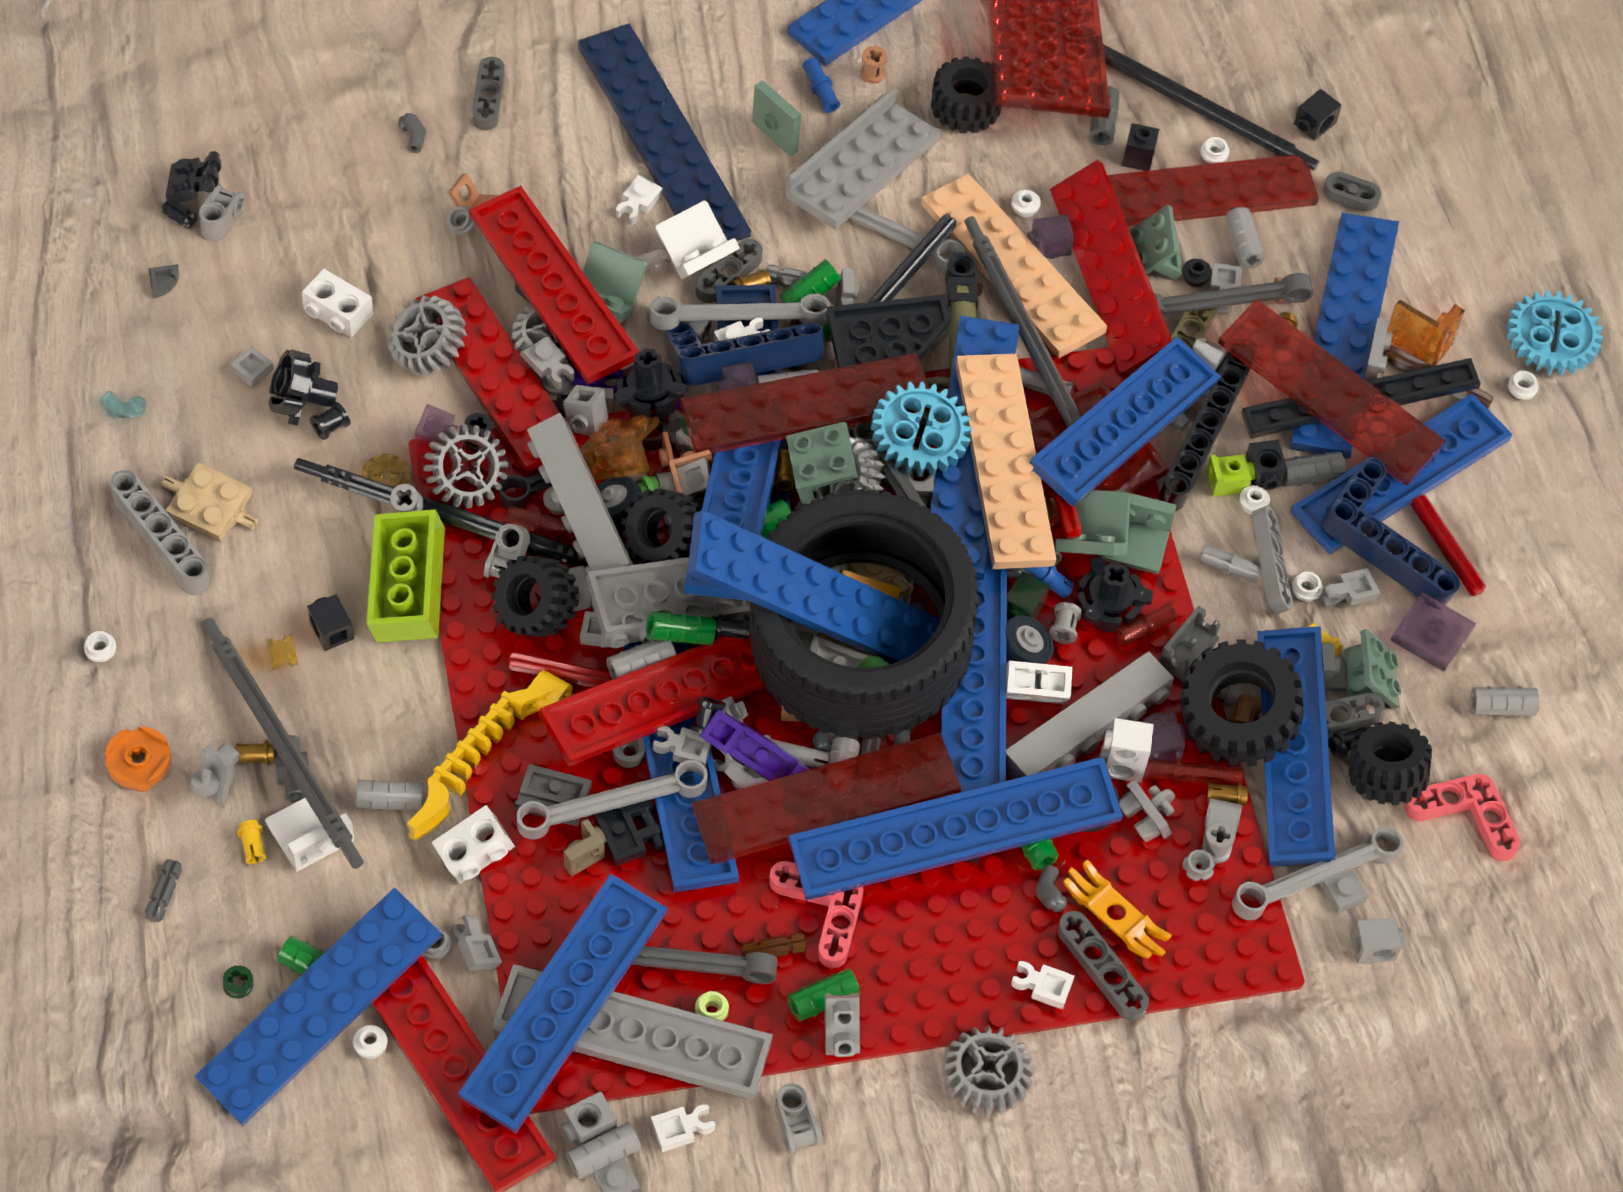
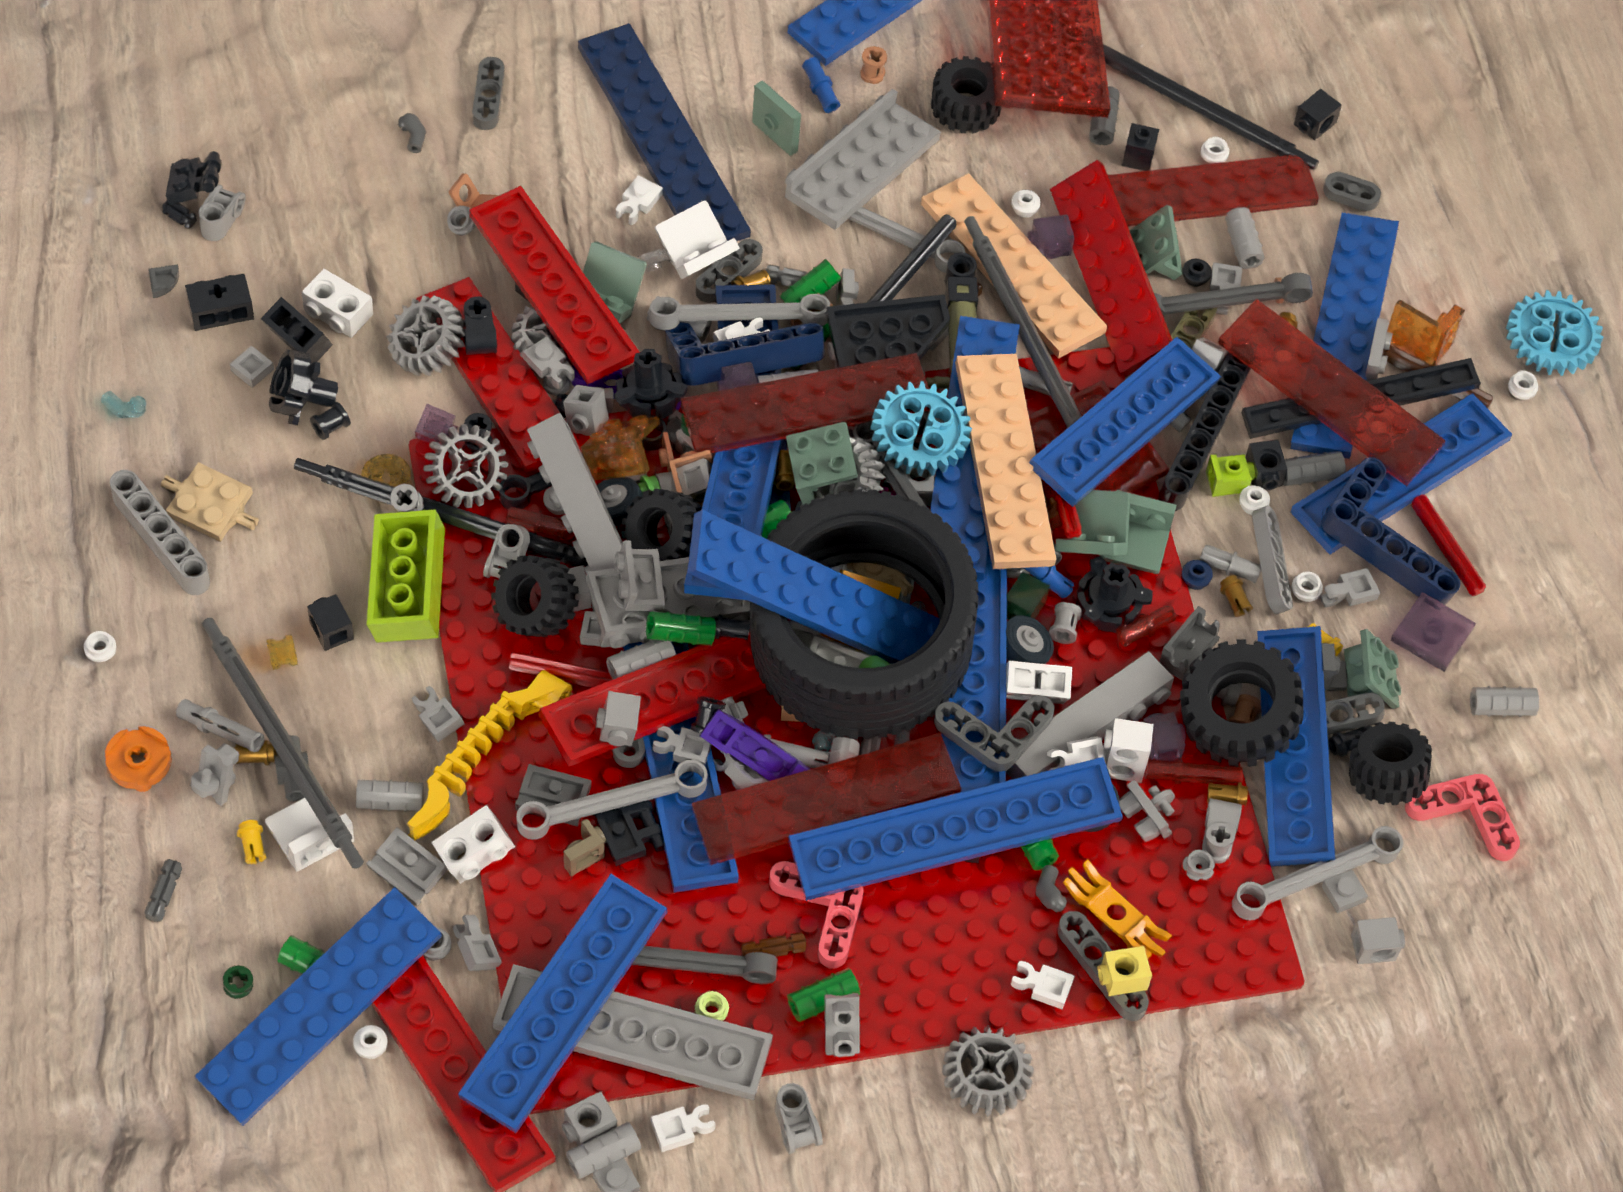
(192, 713): none -> light grey pin
(219, 302): none -> black brick
(296, 330): none -> black brick
(407, 866): none -> light grey plate
(438, 715): none -> light grey plate
(479, 327): none -> black piece
(618, 718): none -> light grey brick
(640, 578): none -> light grey bracket
(1000, 741): none -> dark grey beam
(1079, 751): none -> white plate
(1132, 960): none -> light yellow brick
(1193, 580): none -> dark blue plate
(1232, 588): none -> pearl gold pin

